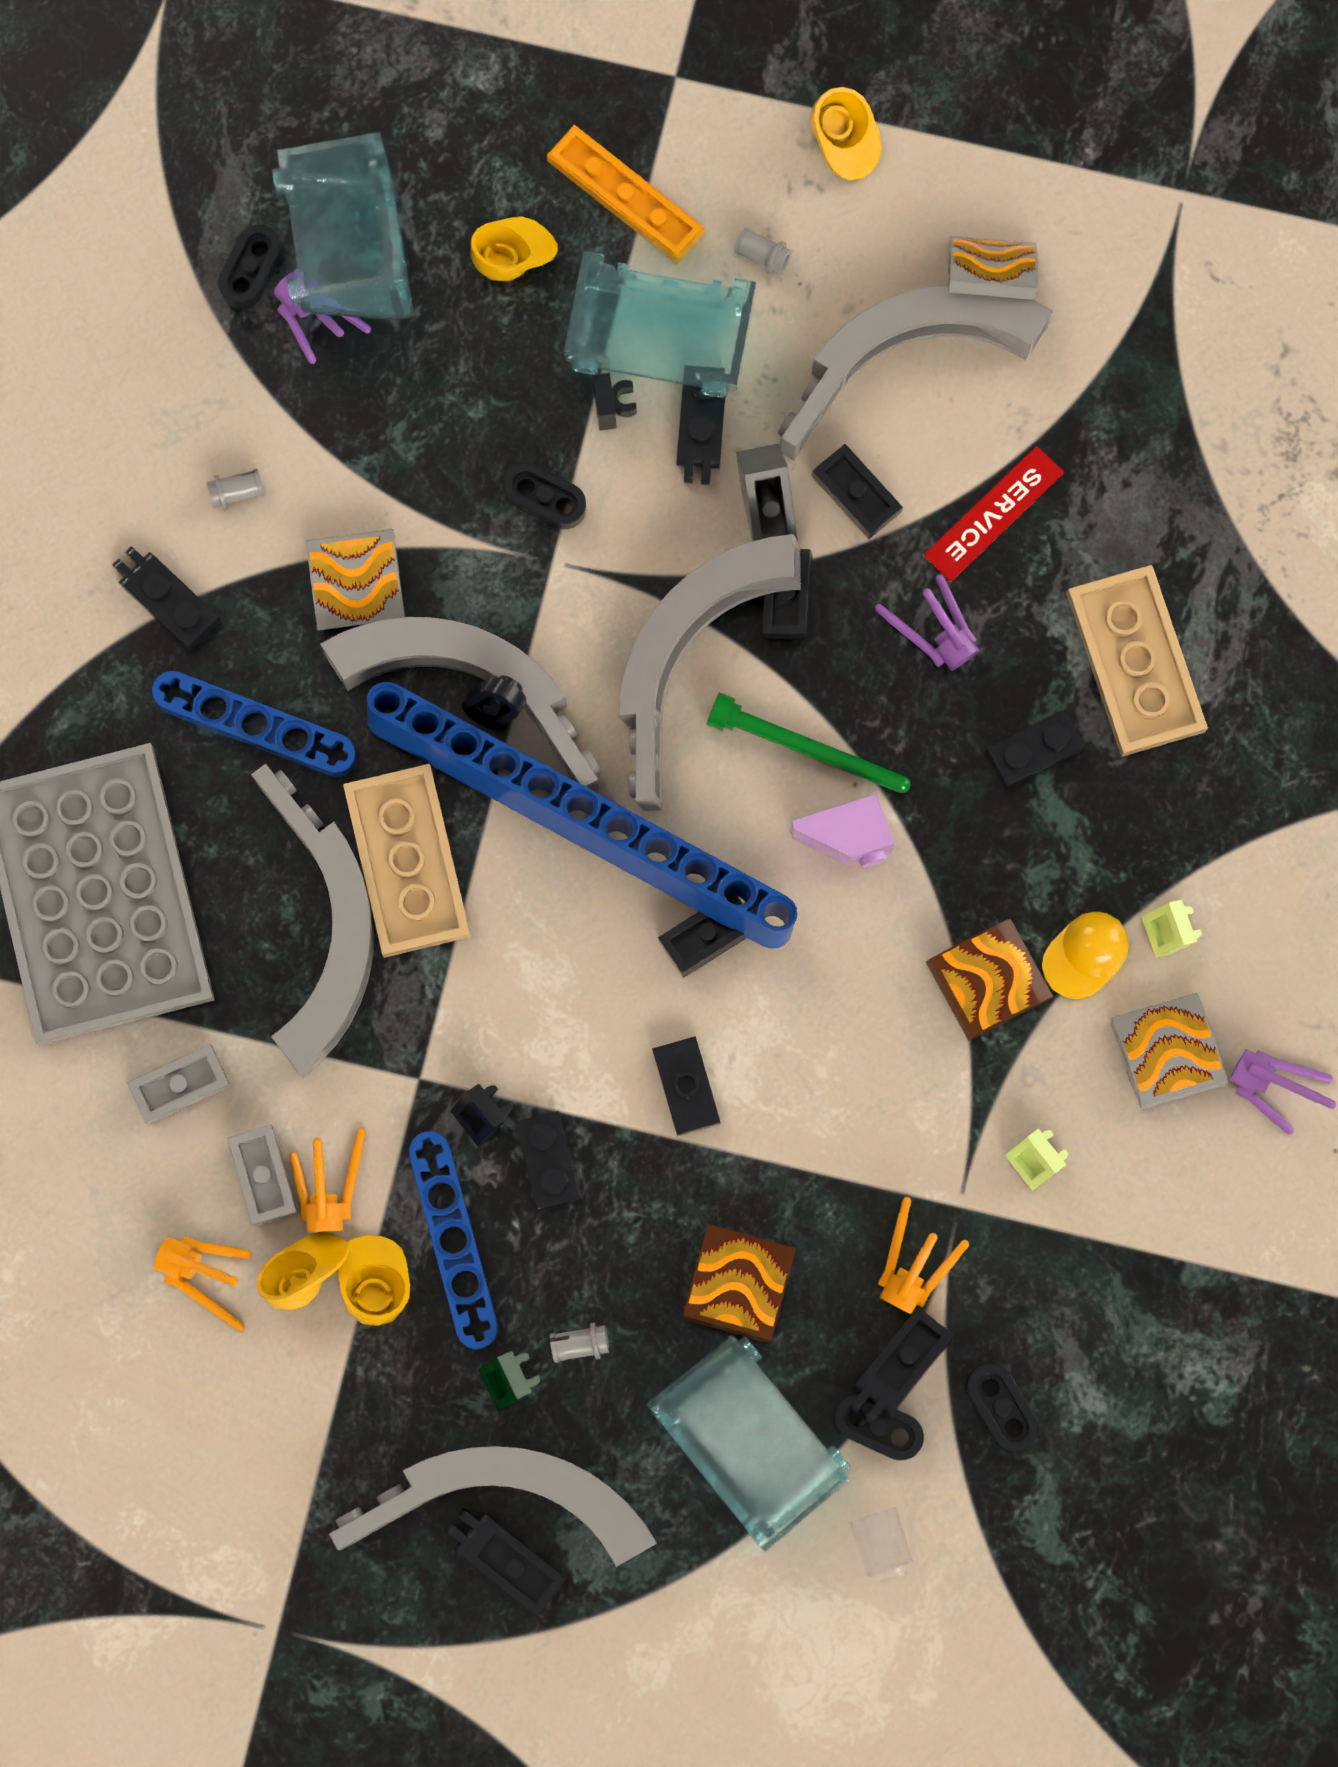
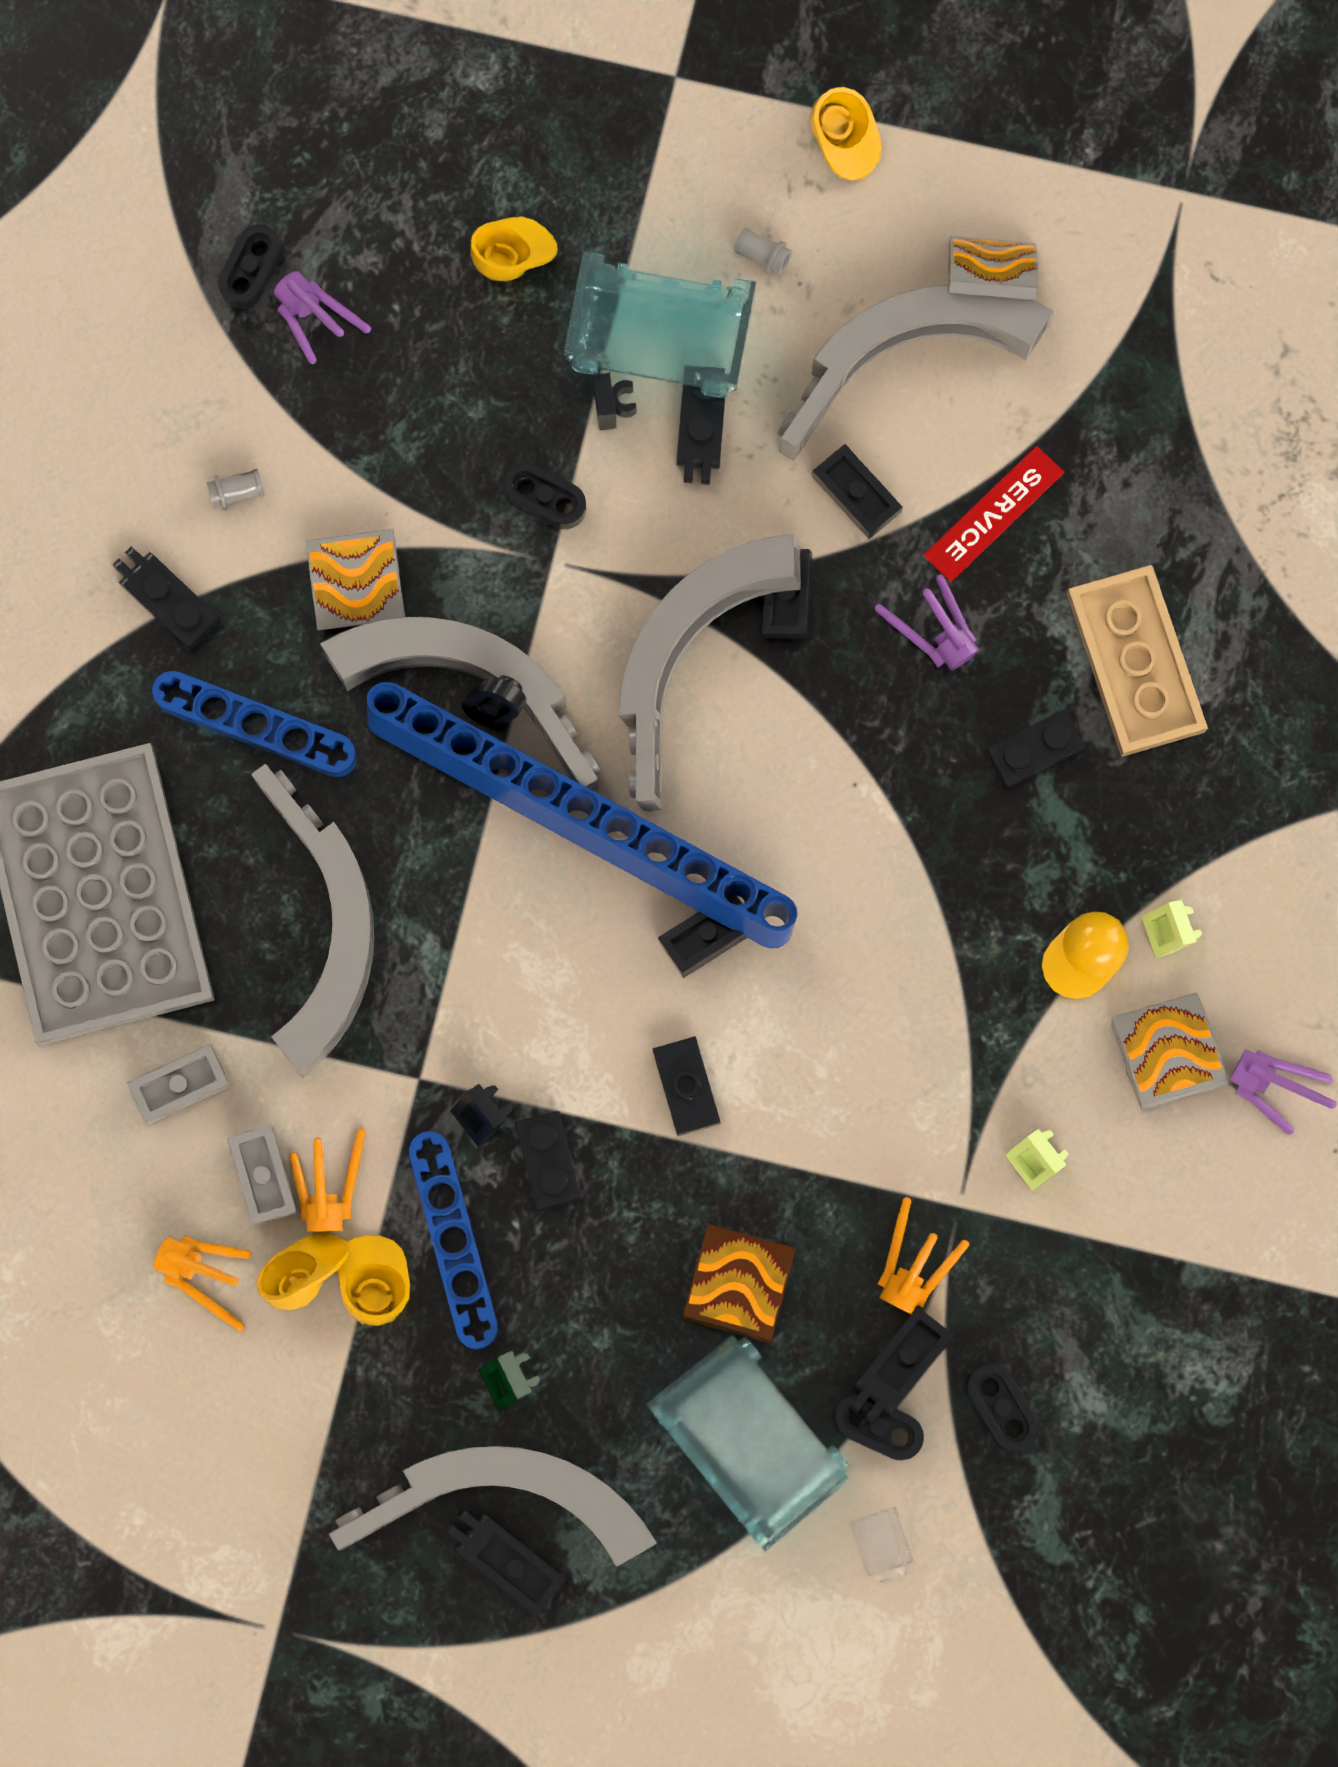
(345, 229): clear light blue windscreen -> none
(406, 860): tan plate -> none
(580, 1343): light grey pin -> none
(625, 194): light orange tile -> none
(728, 715): green piece -> none
(766, 492): dark grey slope -> none
(848, 832): lavender slope -> none
(989, 979): slope -> none

